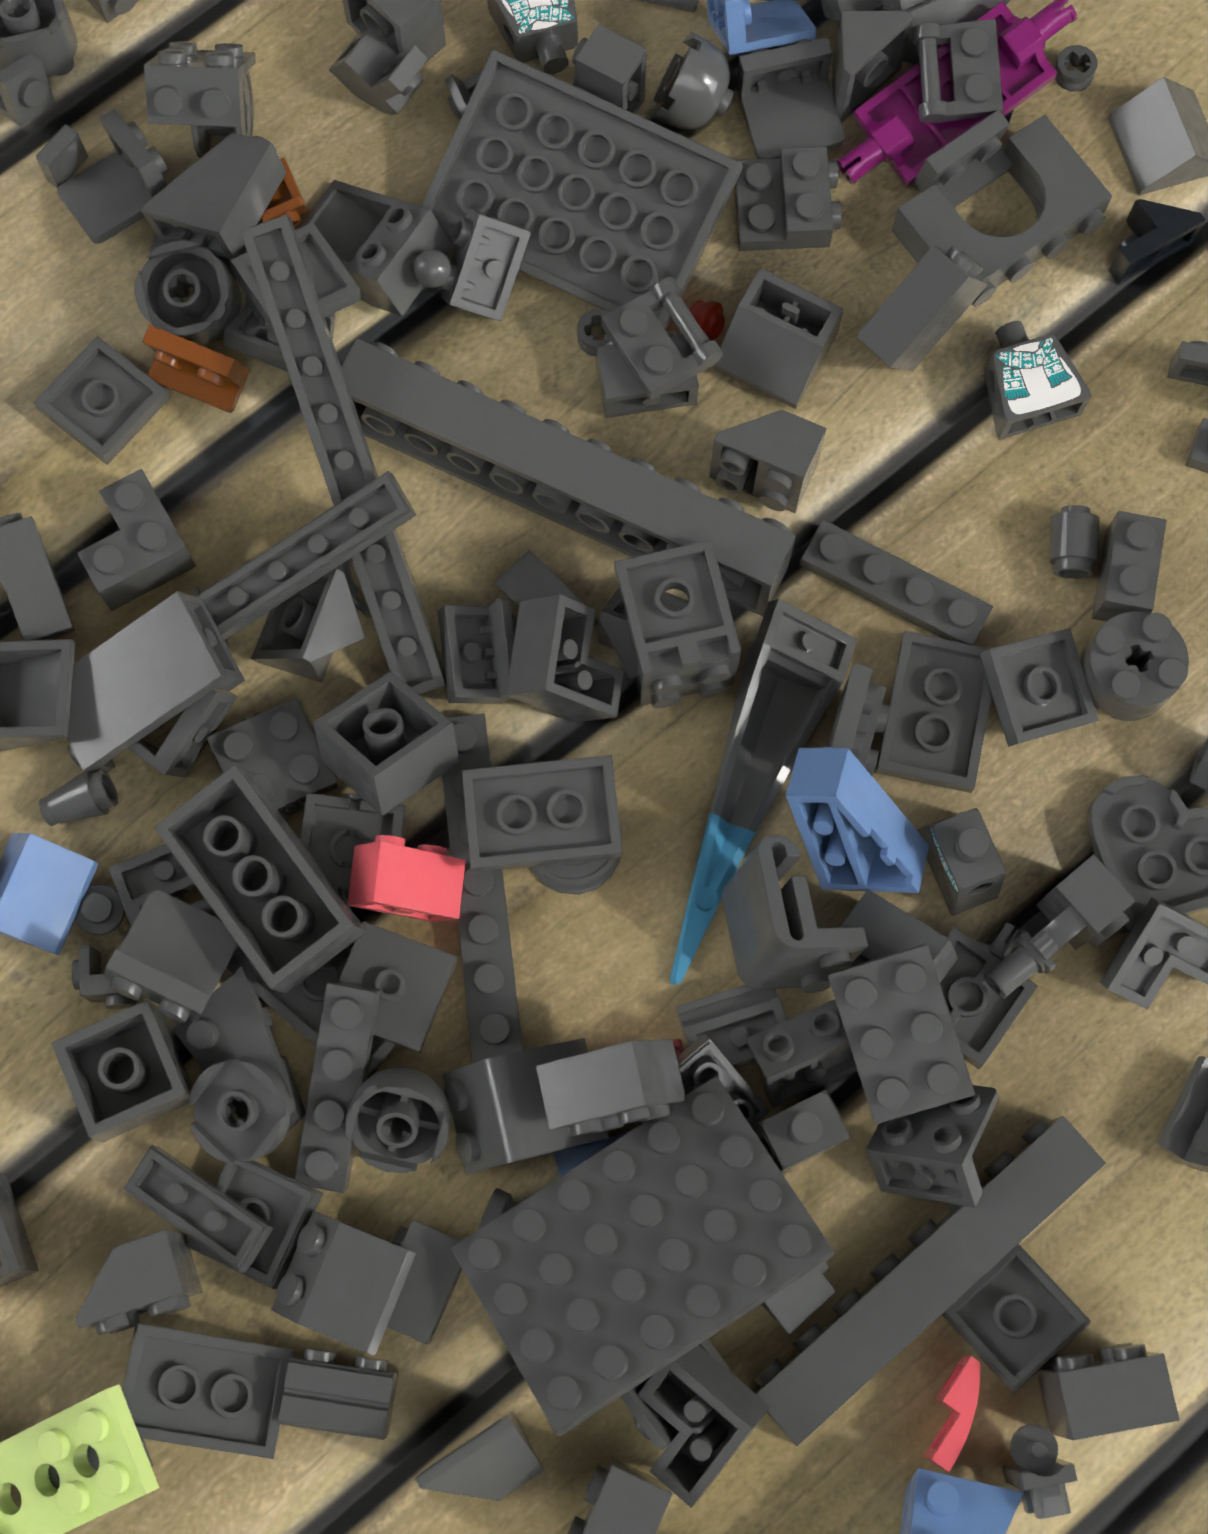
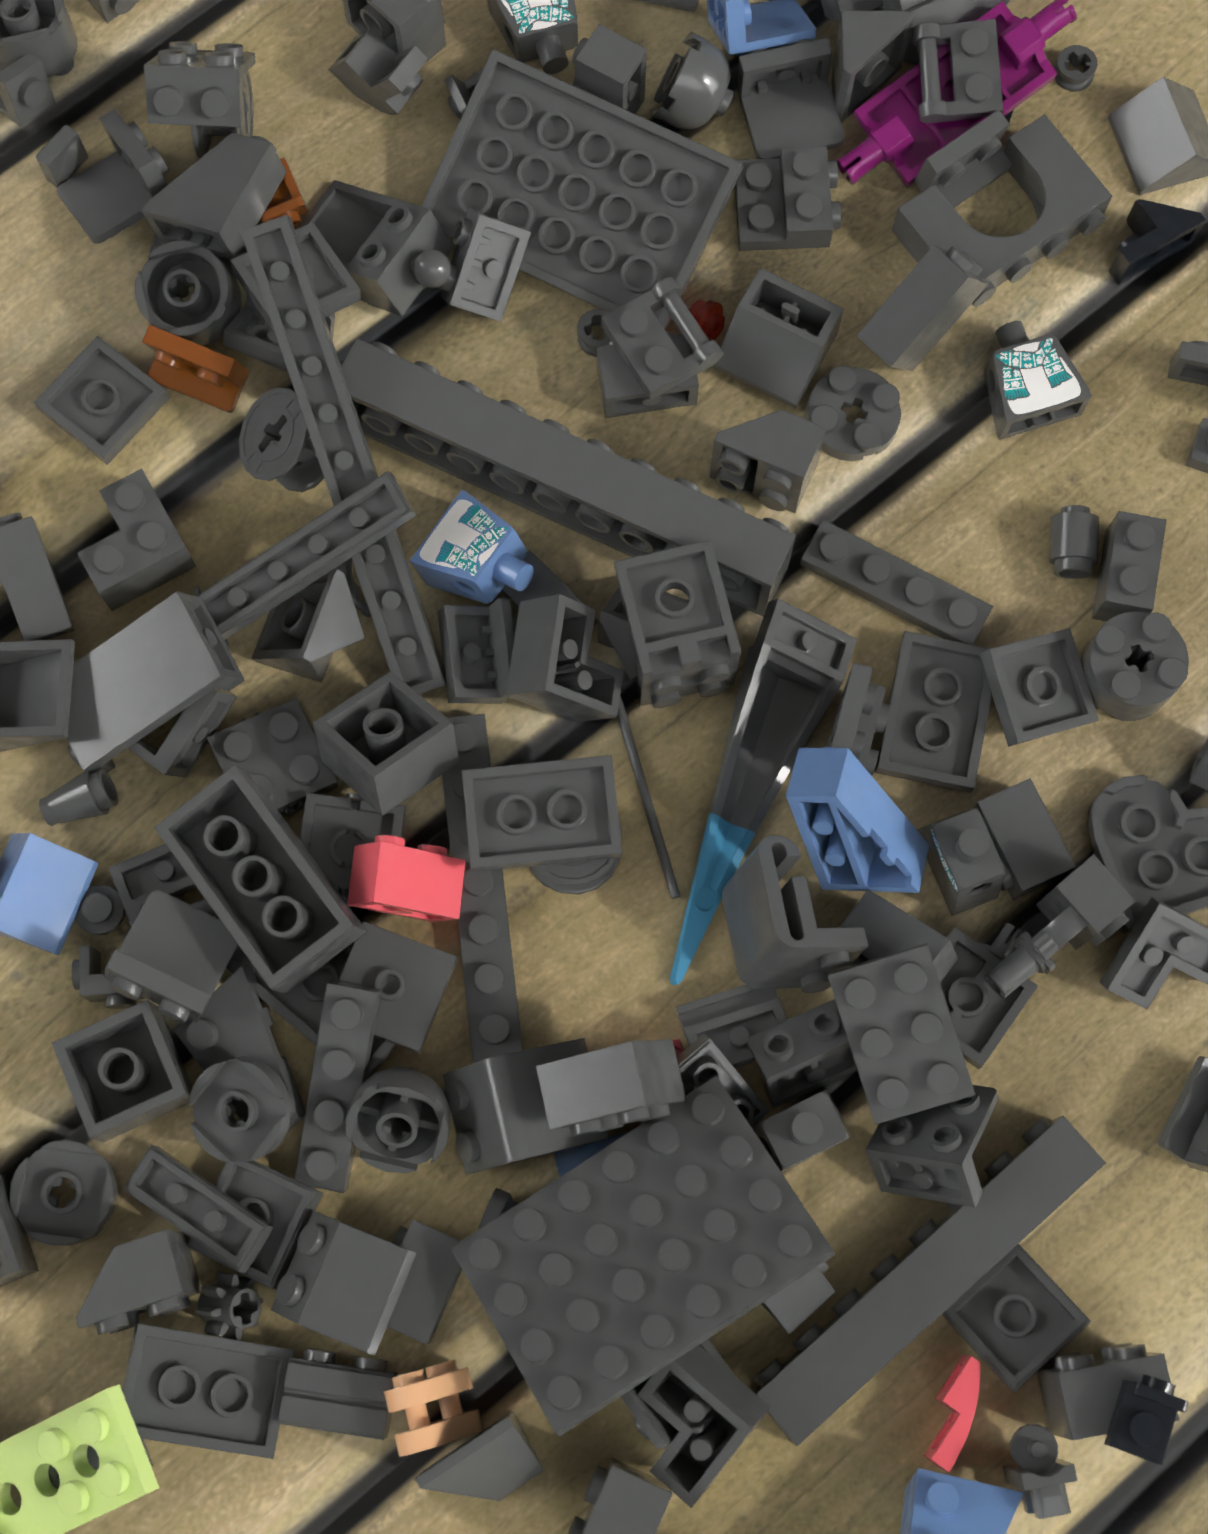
(48, 1167): none -> dark grey plate
(229, 1306): none -> dark grey gear
(290, 455): none -> dark grey piece
(413, 1392): none -> light nougat brick
(472, 553): none -> torso
(647, 802): none -> dark grey piece
(859, 388): none -> dark grey plate
(1025, 839): none -> dark grey brick
(1144, 1418): none -> black bracket

